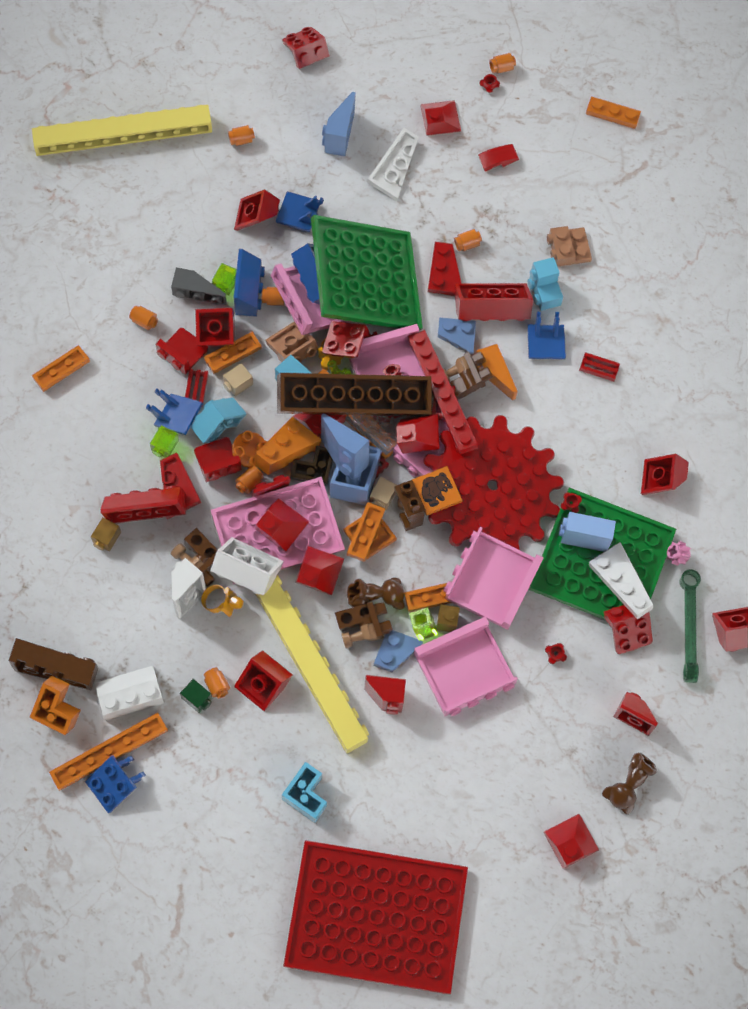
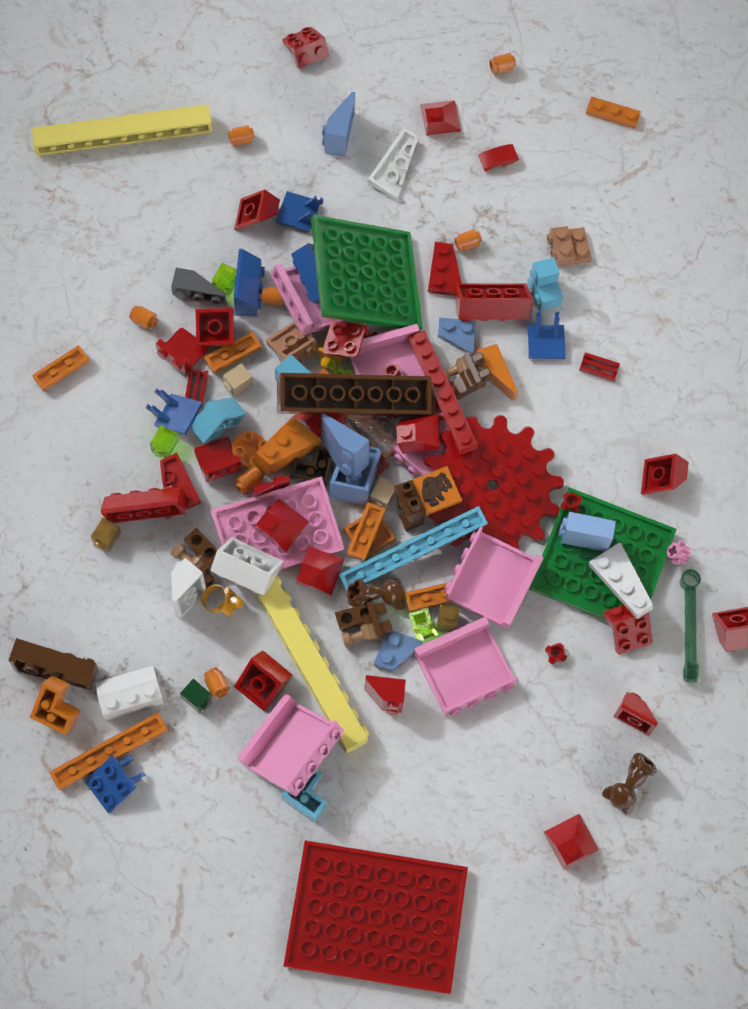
(290, 745): none -> bright pink panel
(415, 547): none -> medium azure plate
(489, 78): red plate -> none

